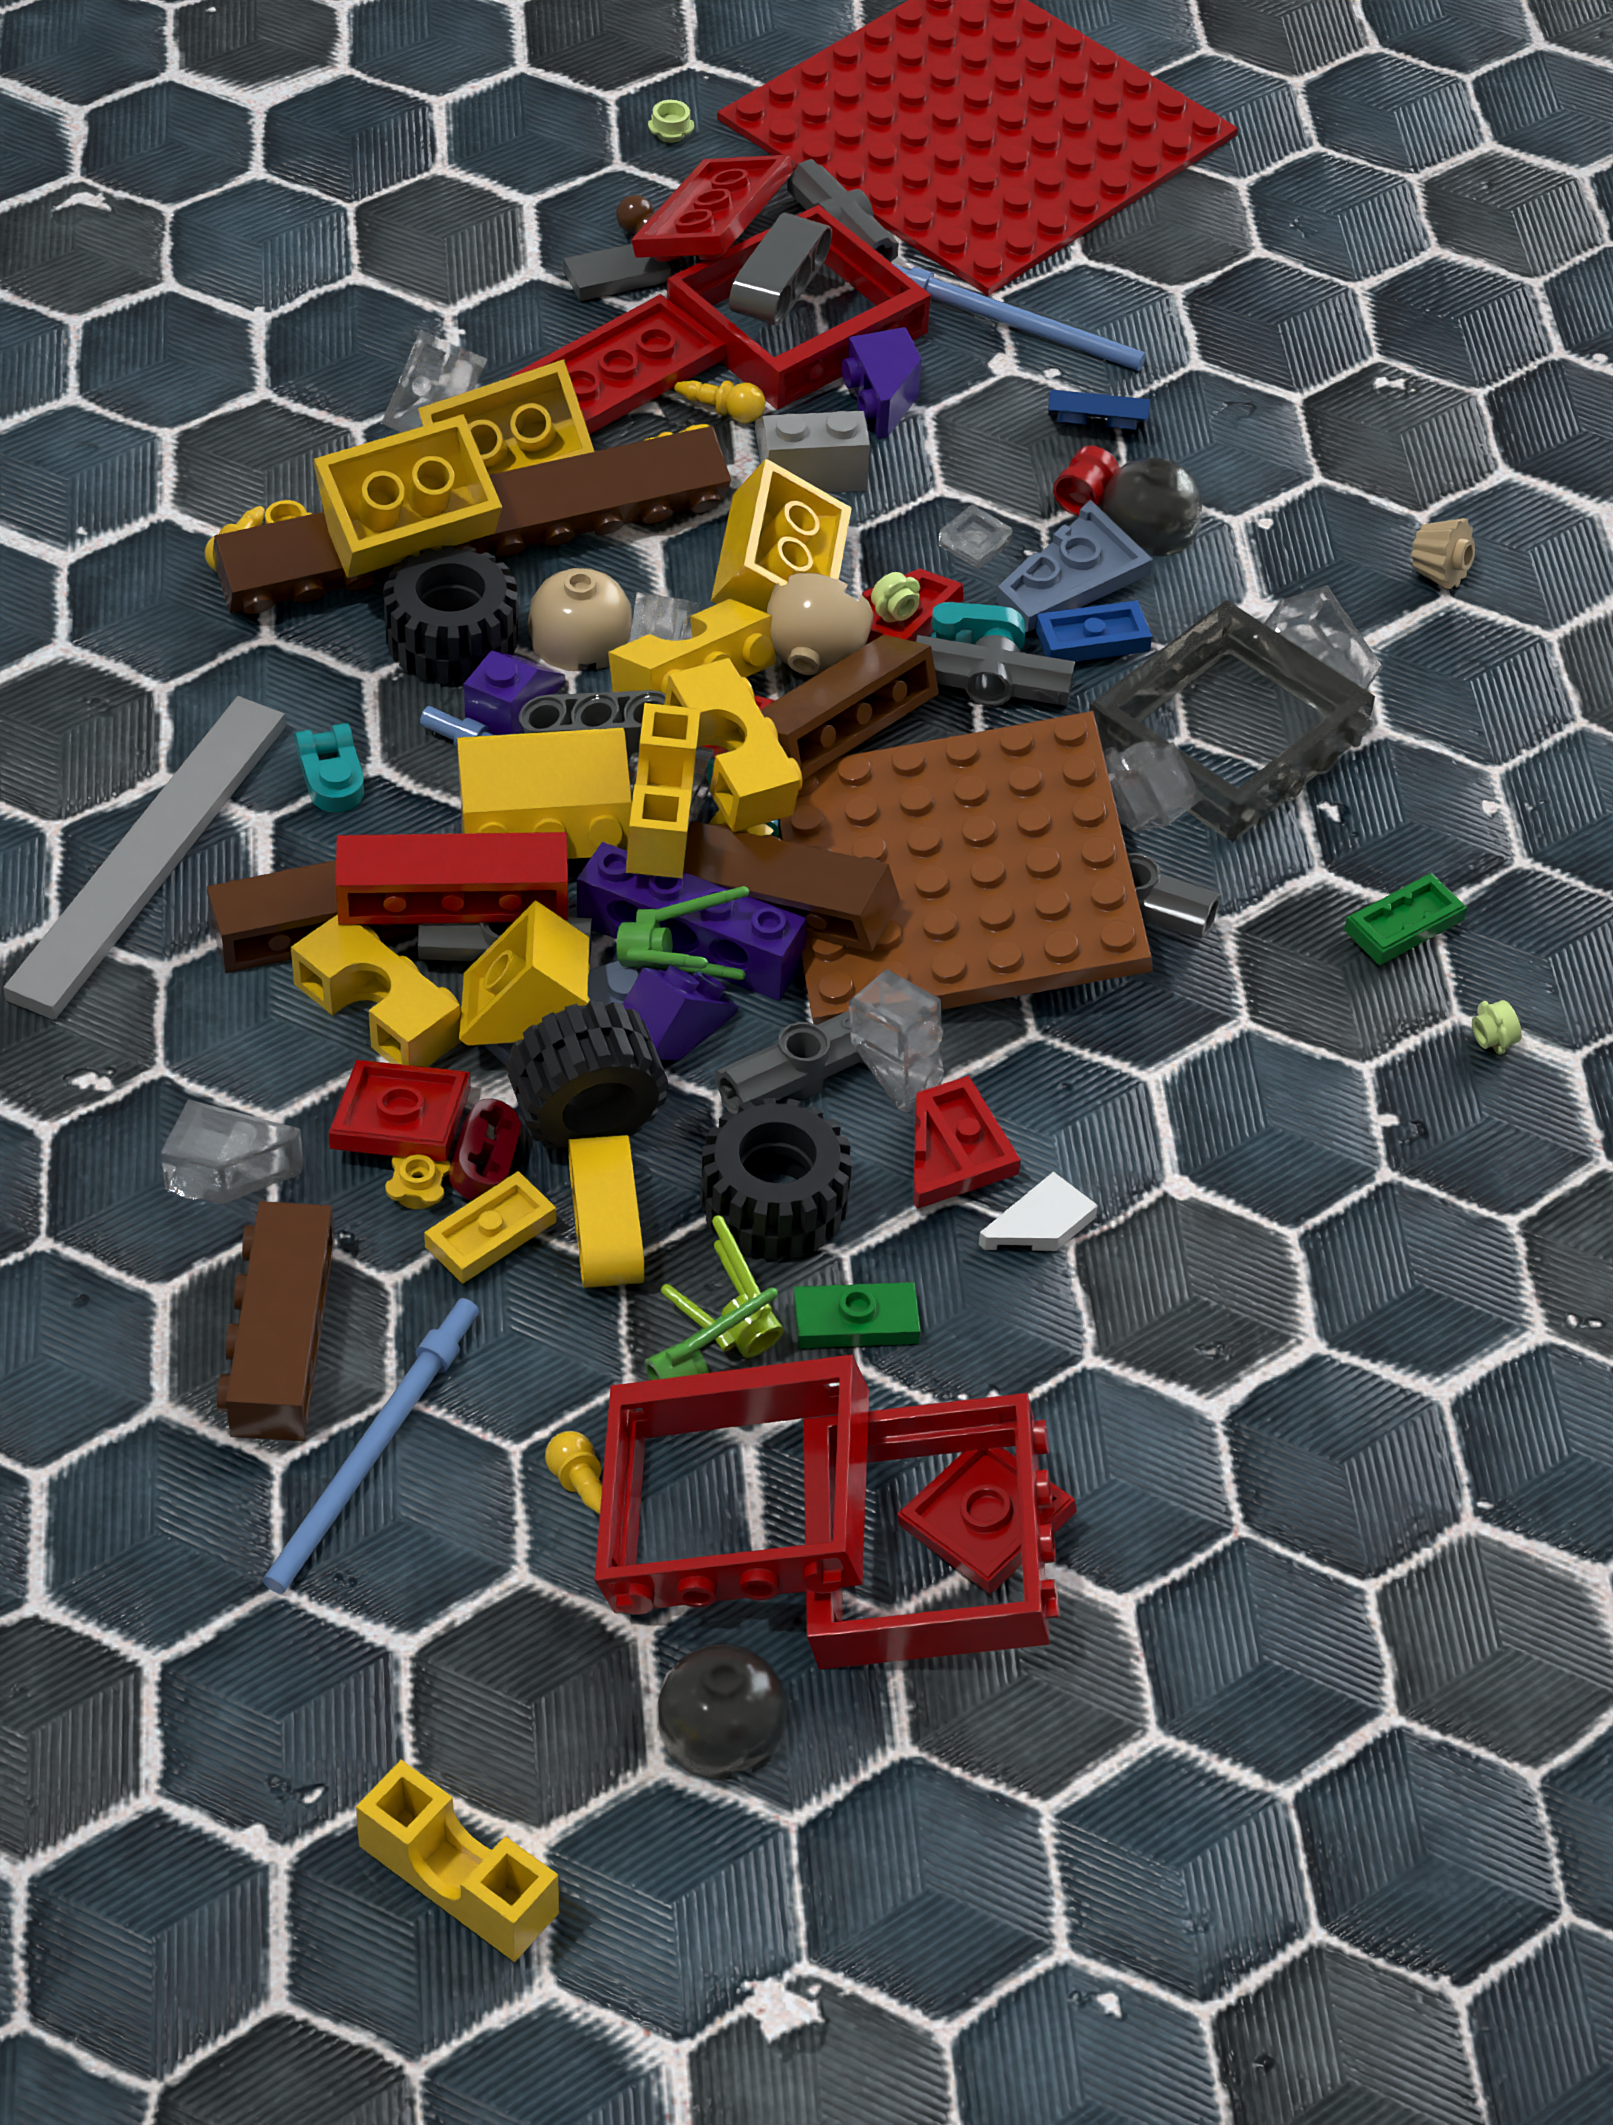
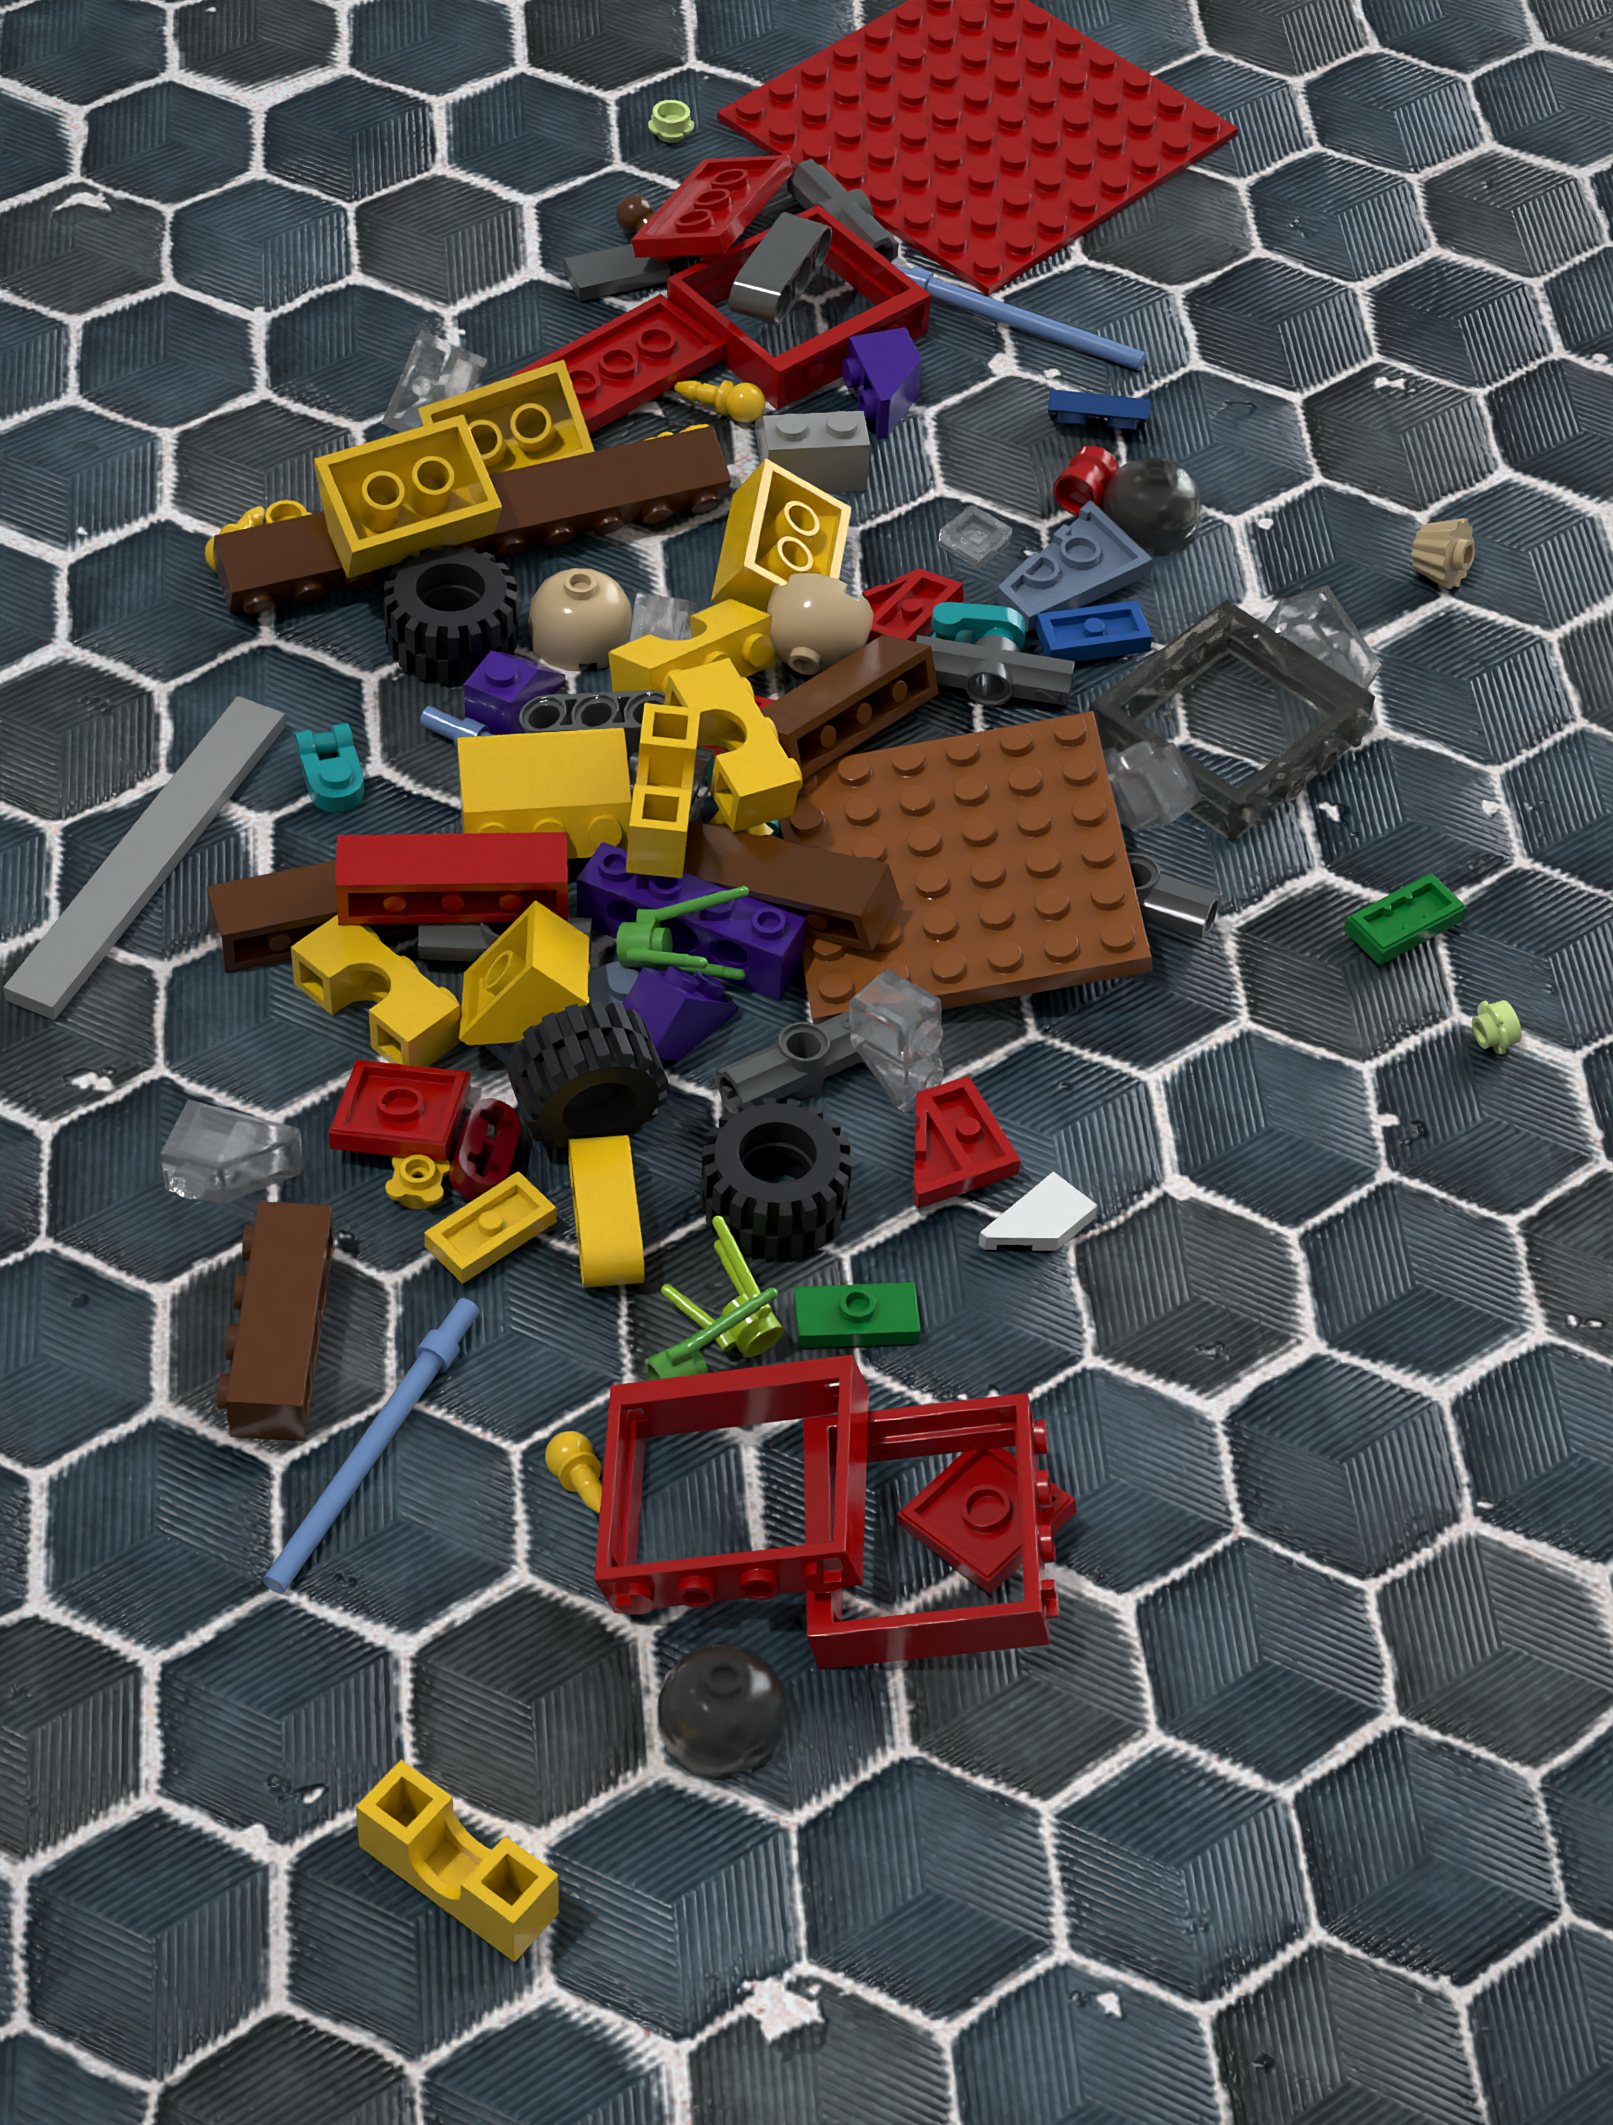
(895, 597): yellowish green plate -> none

